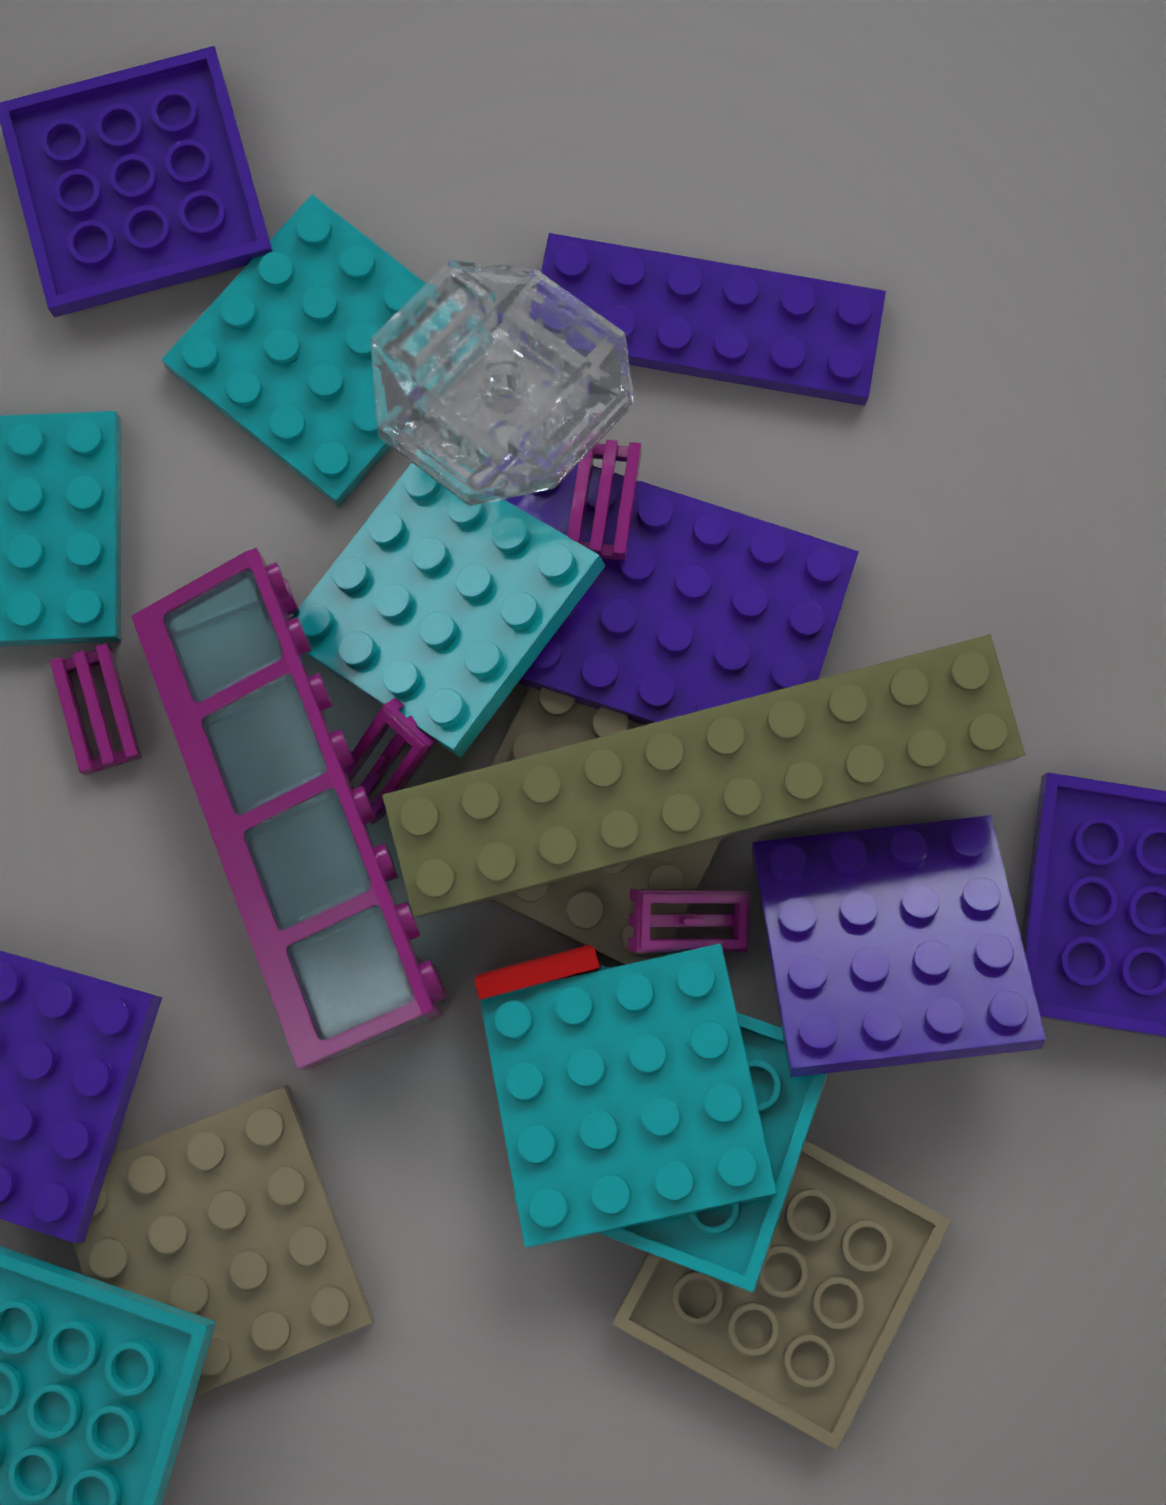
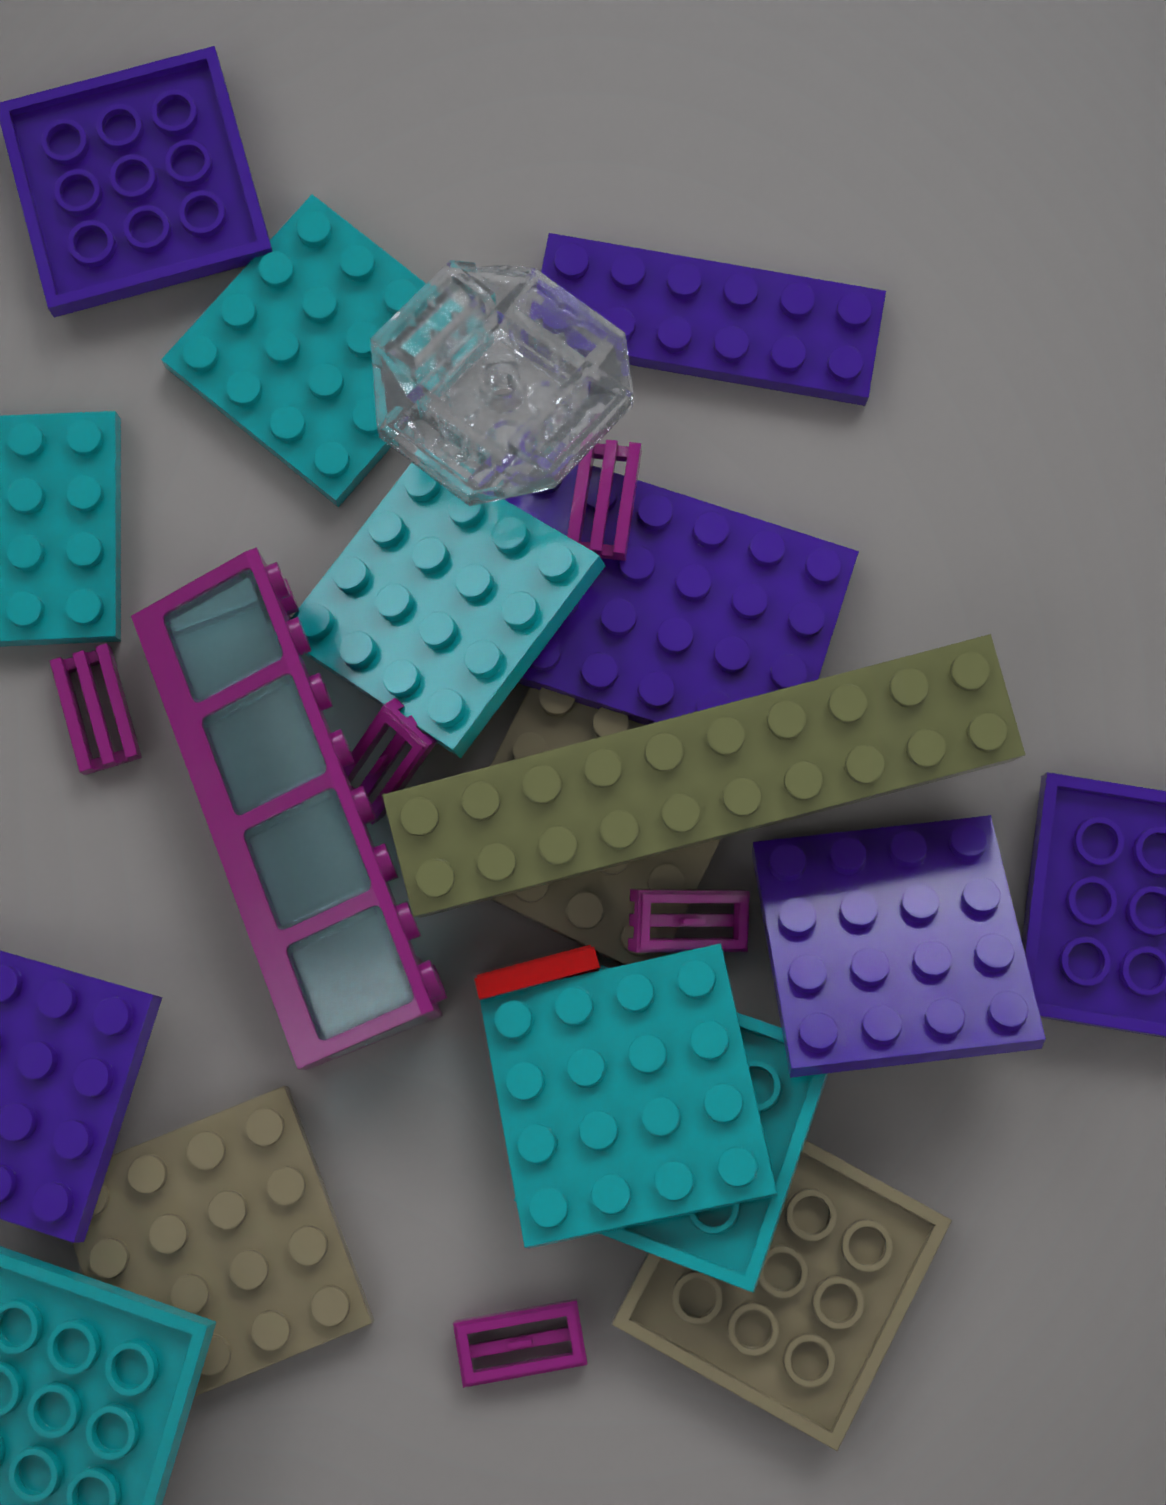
(522, 1368): none -> magenta tile

